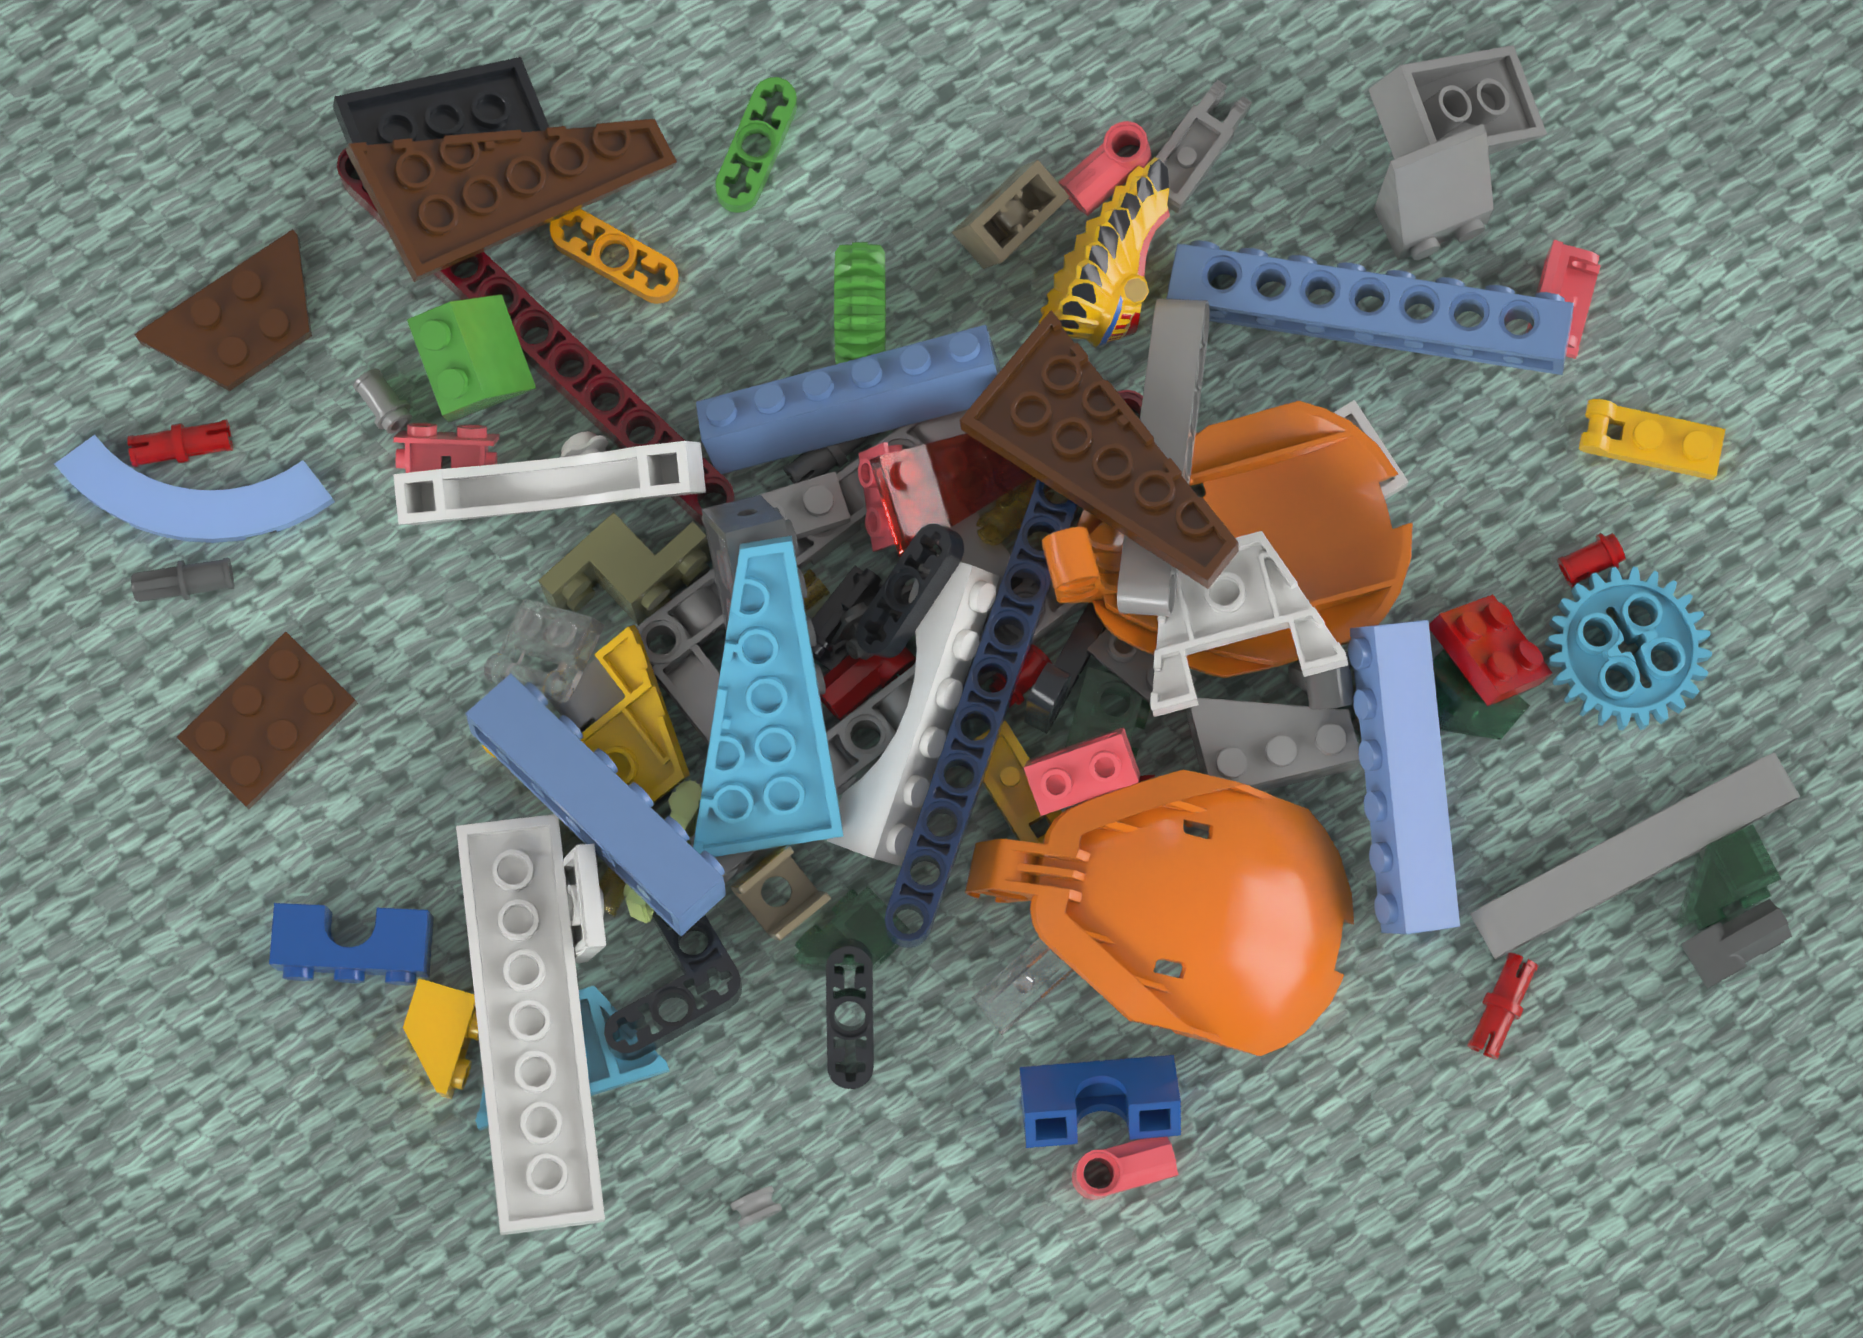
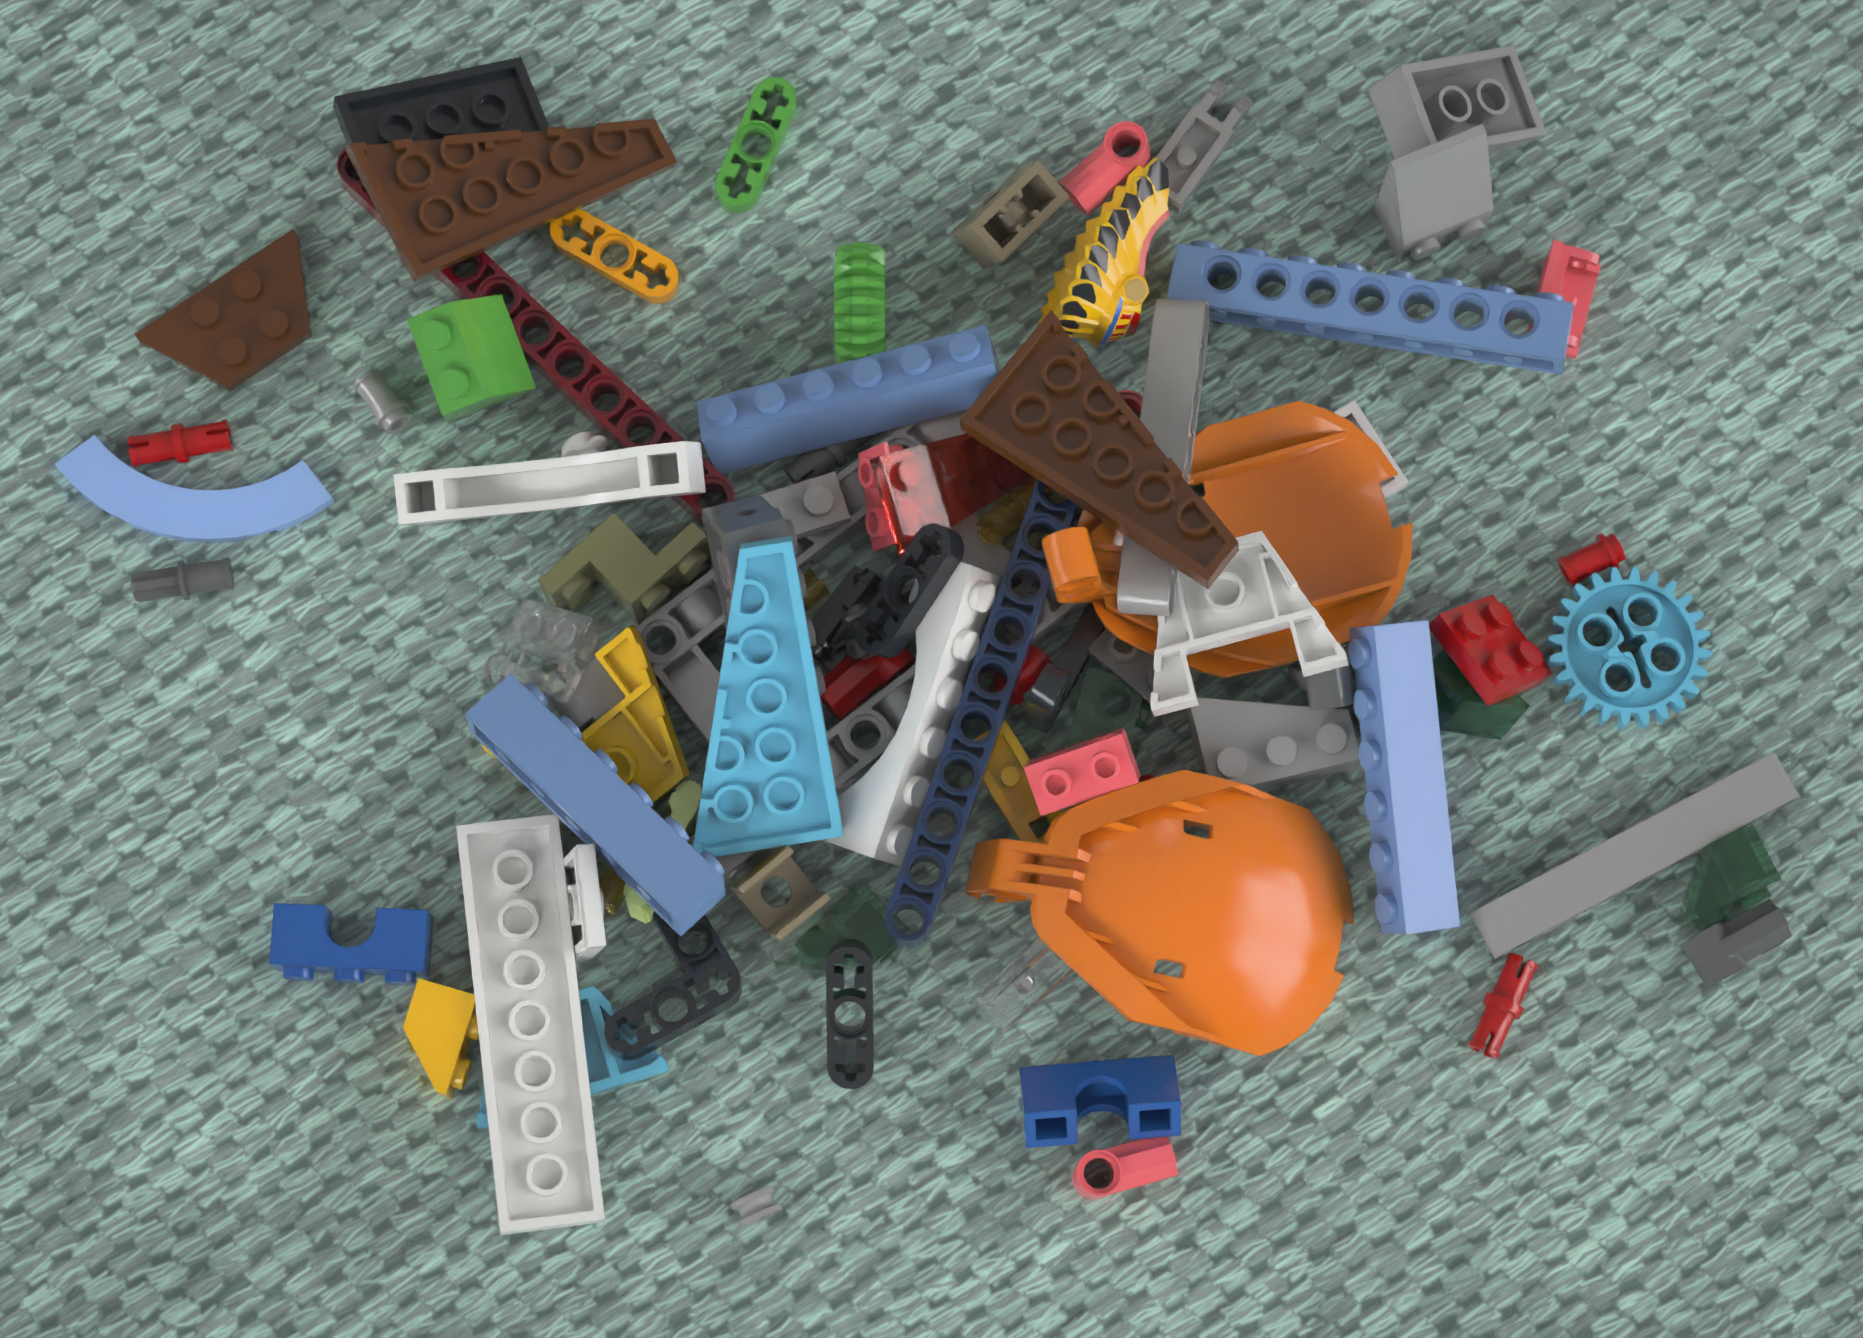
(267, 720): reddish brown plate -> none
(427, 446): coral hinge -> none
(1653, 440): yellow plate -> none

